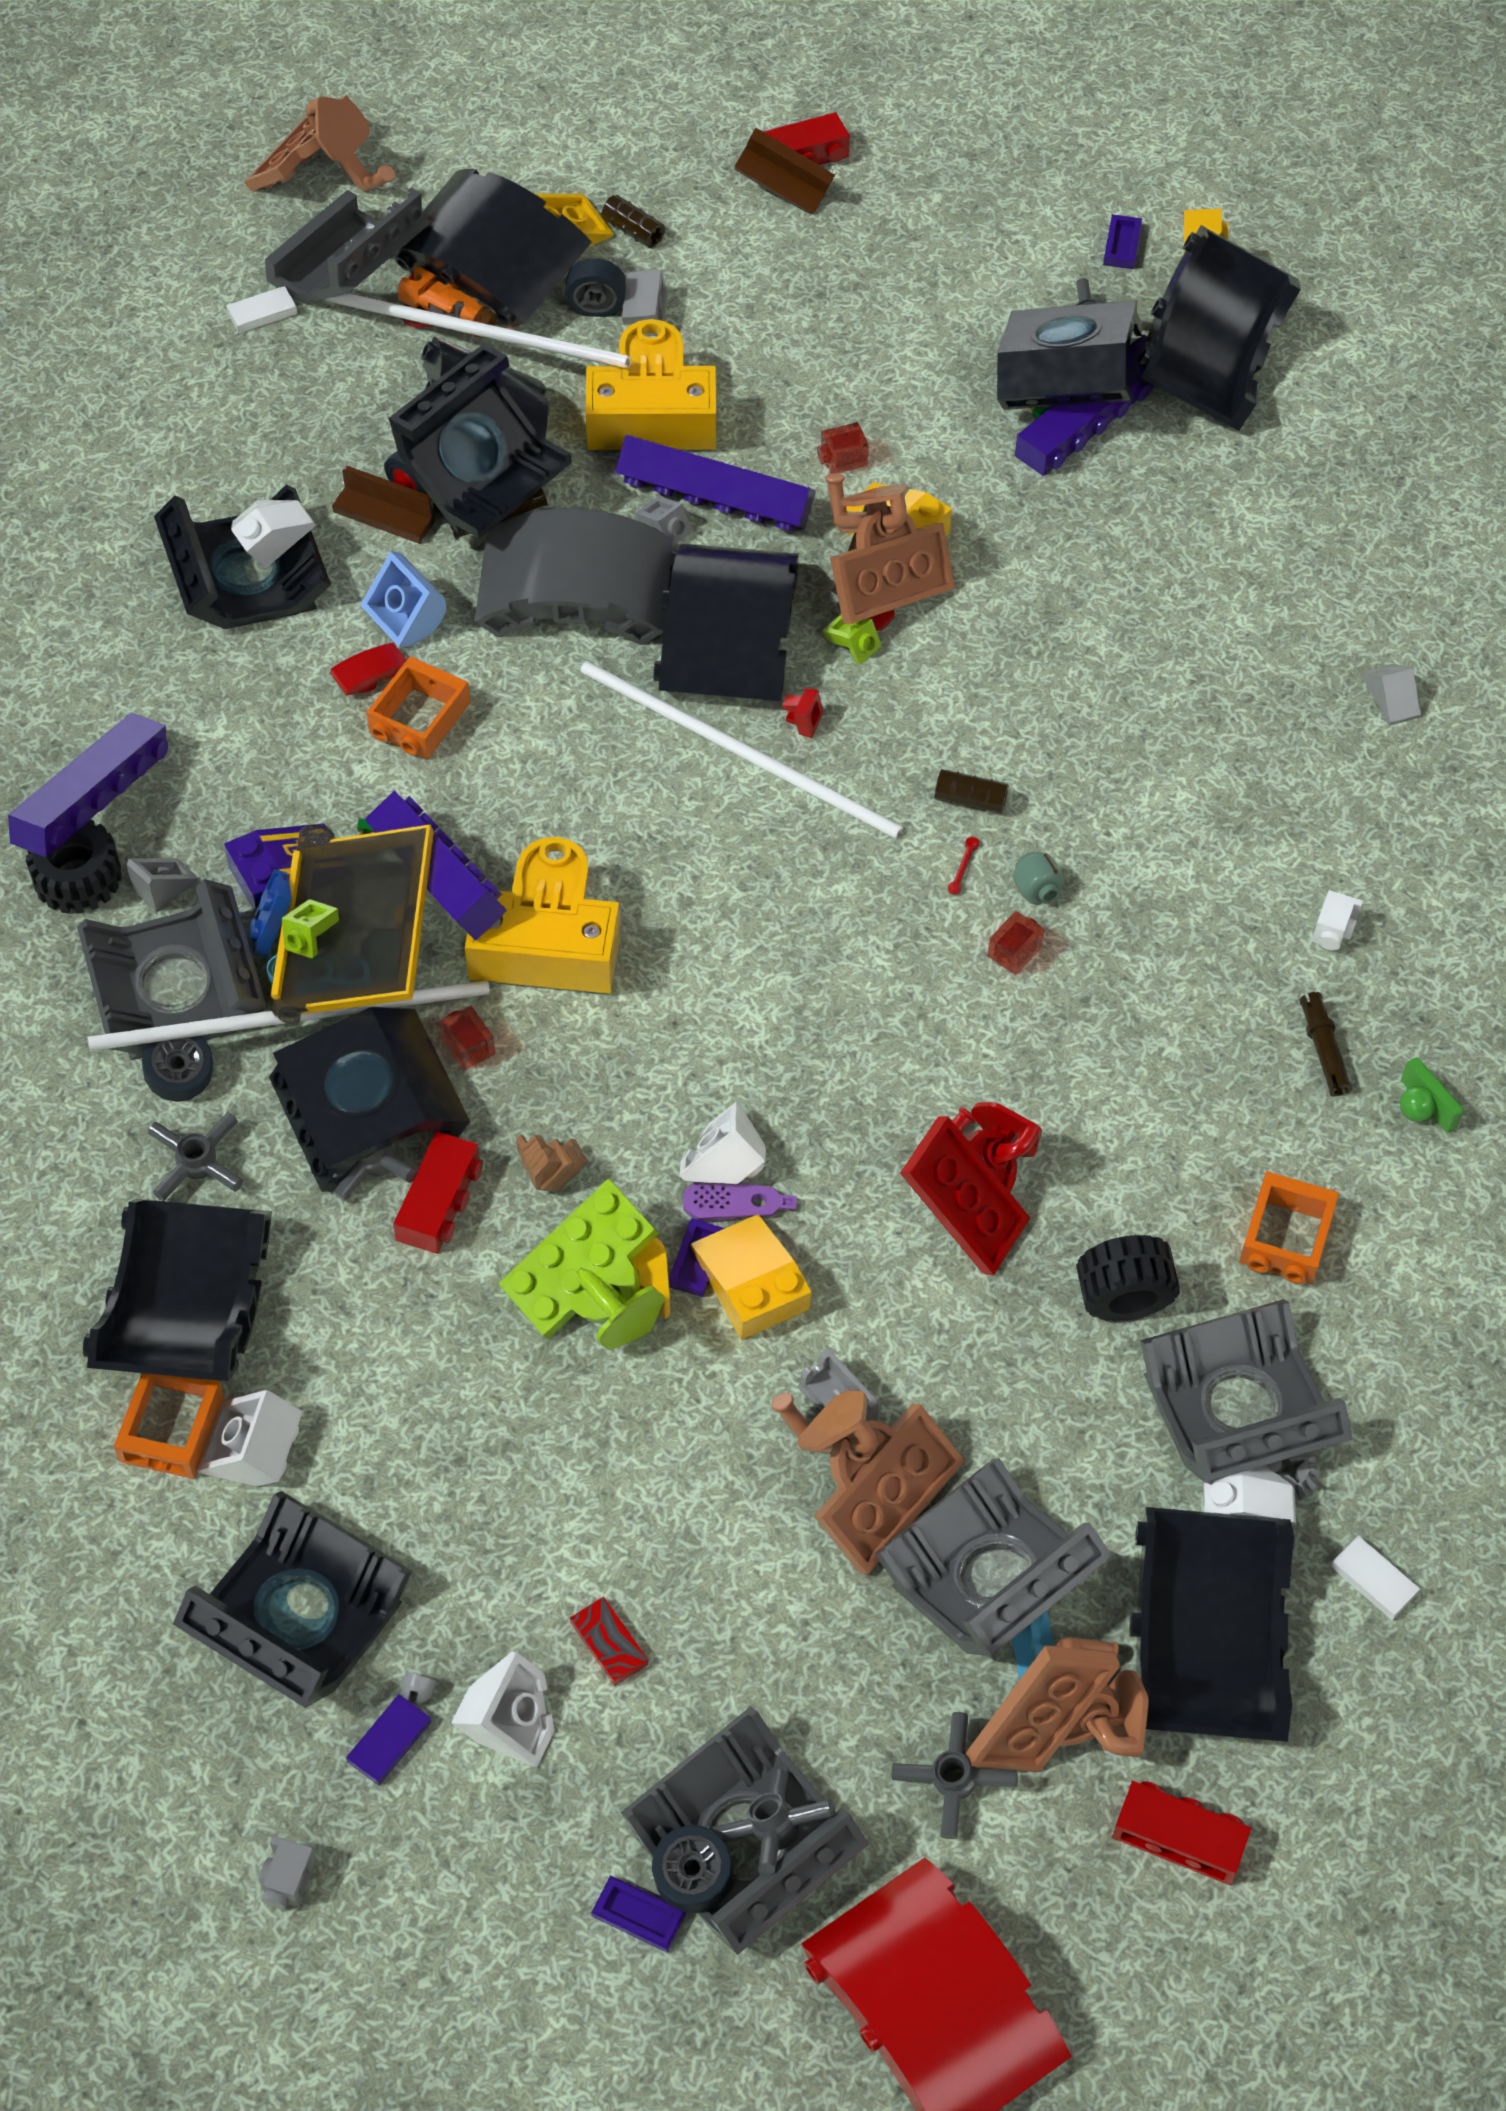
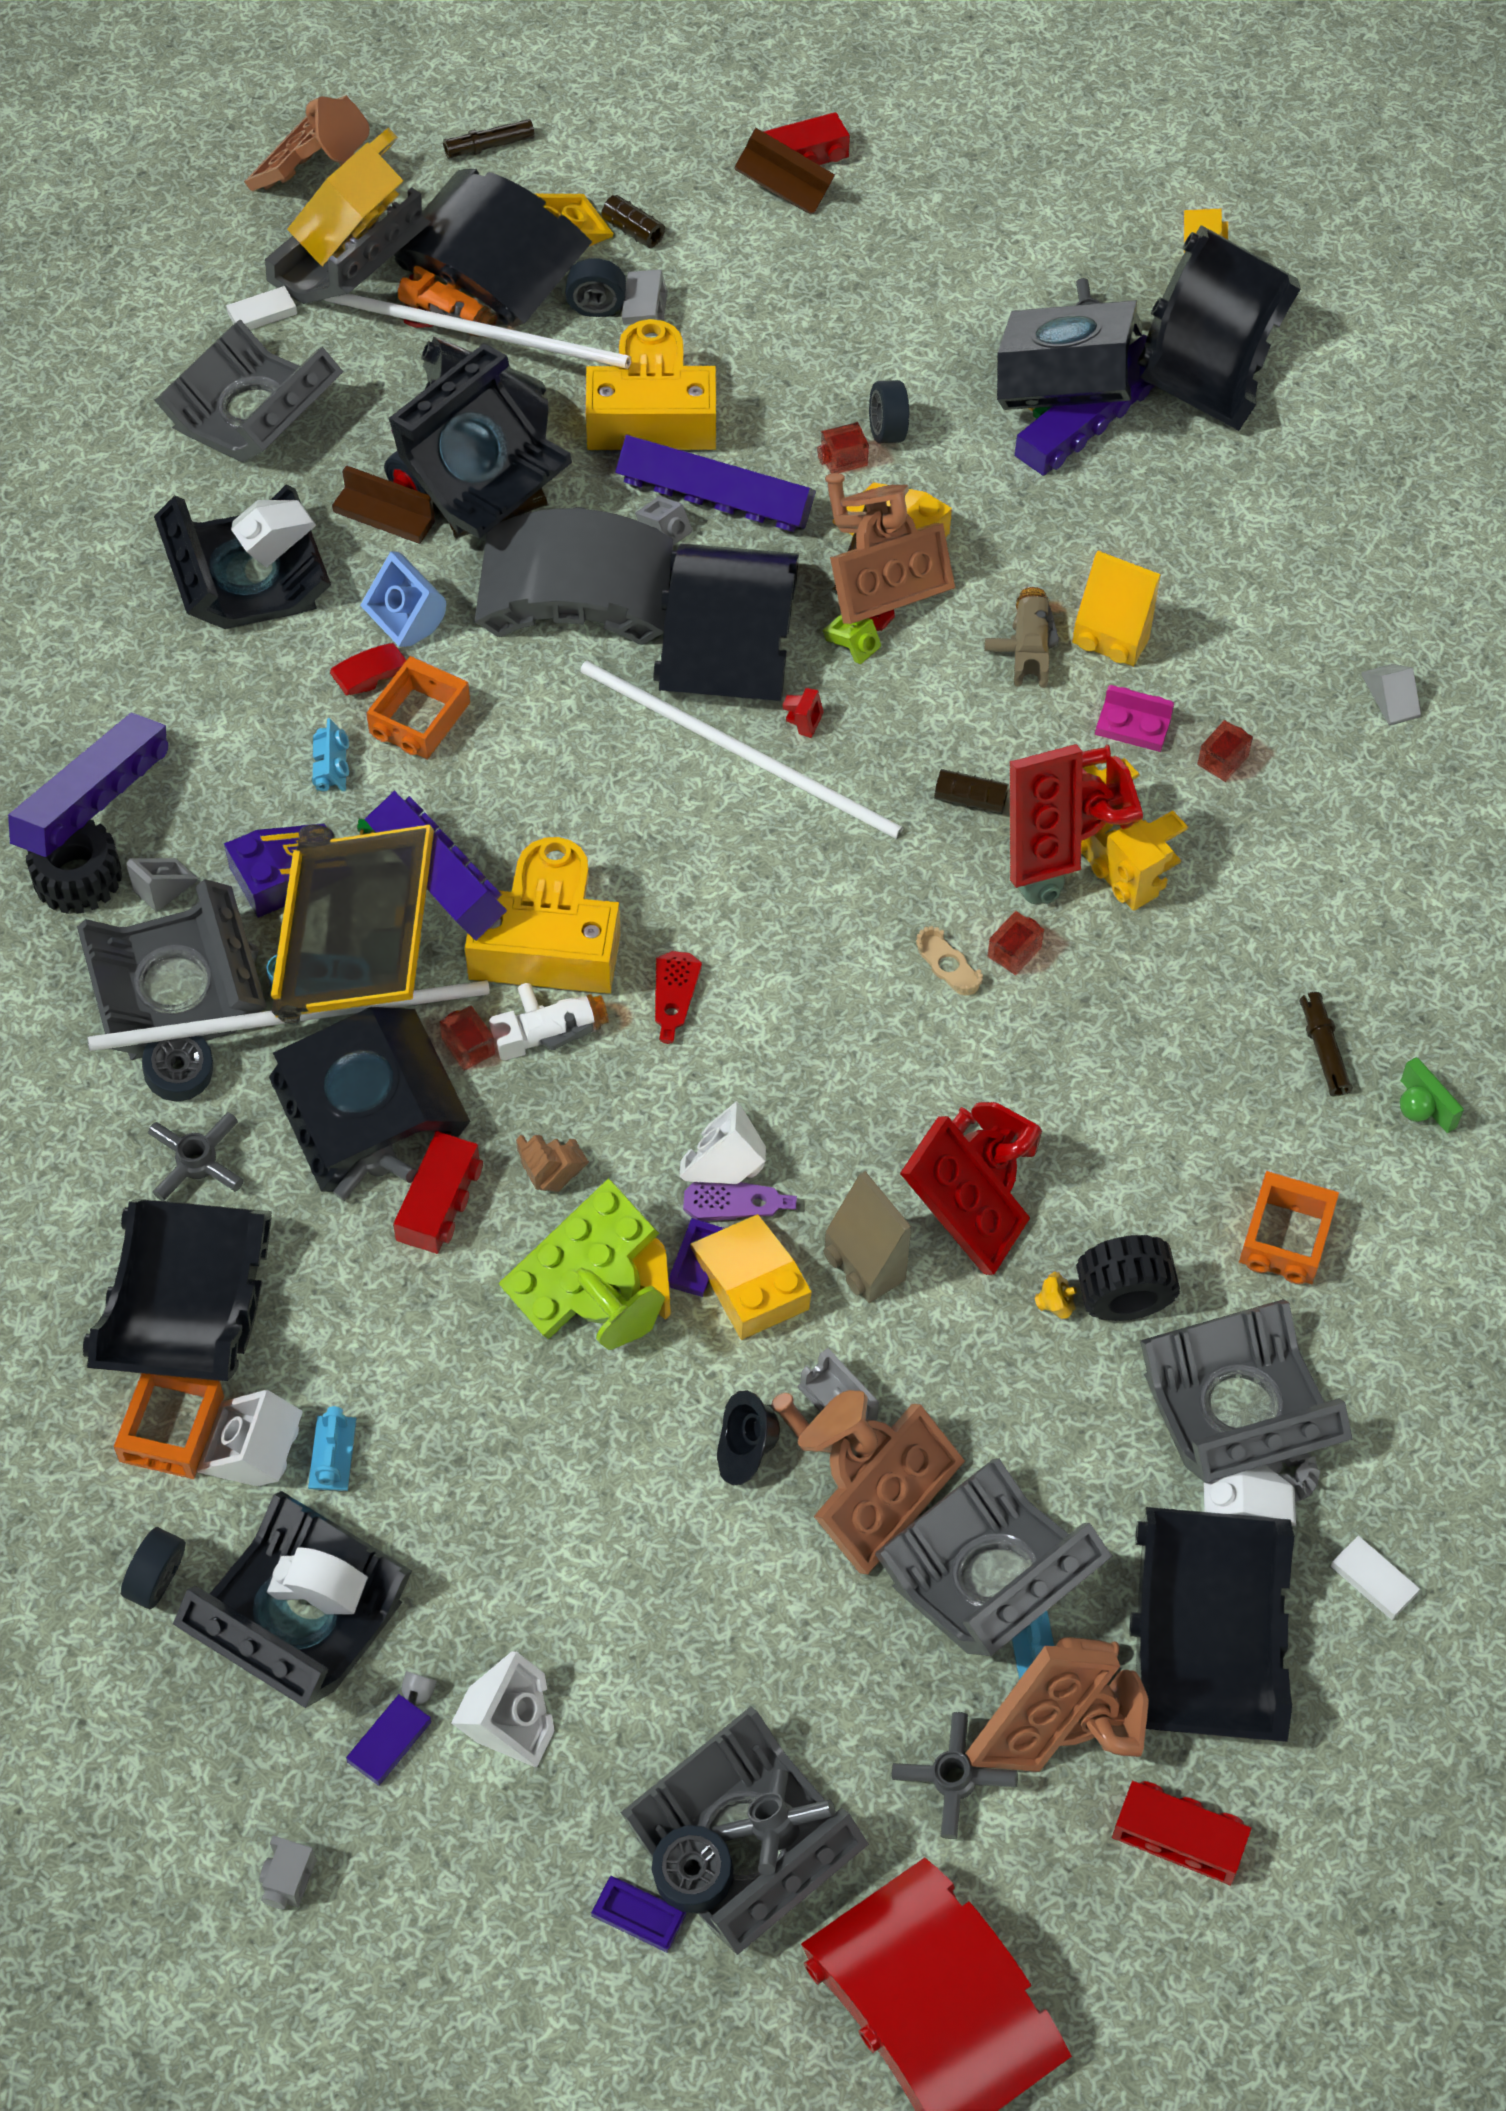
(152, 1568): none -> black wheel
(237, 366): none -> dark grey panel
(269, 913): blue plate -> none
(305, 924): lime bracket -> none
(319, 1579): none -> white brick
(331, 746): none -> medium azure hinge
(332, 1451): none -> medium azure hinge
(348, 201): none -> yellow brick
(481, 140): none -> dark brown pin
(547, 1025): none -> white piece
(609, 1641): red tile -> none
(674, 995): none -> red piece
(746, 1435): none -> black piece
(868, 1240): none -> dark tan slope
(889, 411): none -> black wheel
(934, 947): none -> tan piece
(971, 844): red hinge -> none
(1032, 638): none -> dark tan piece
(1056, 1296): none -> yellow piece
(1060, 806): none -> red plate
(1116, 609): none -> yellow slope
(1122, 241): dark purple tile -> none
(1133, 856): none -> yellow piece
(1135, 718): none -> dark pink bracket
(1225, 750): none -> clear red brick
(1336, 920): white brick -> none

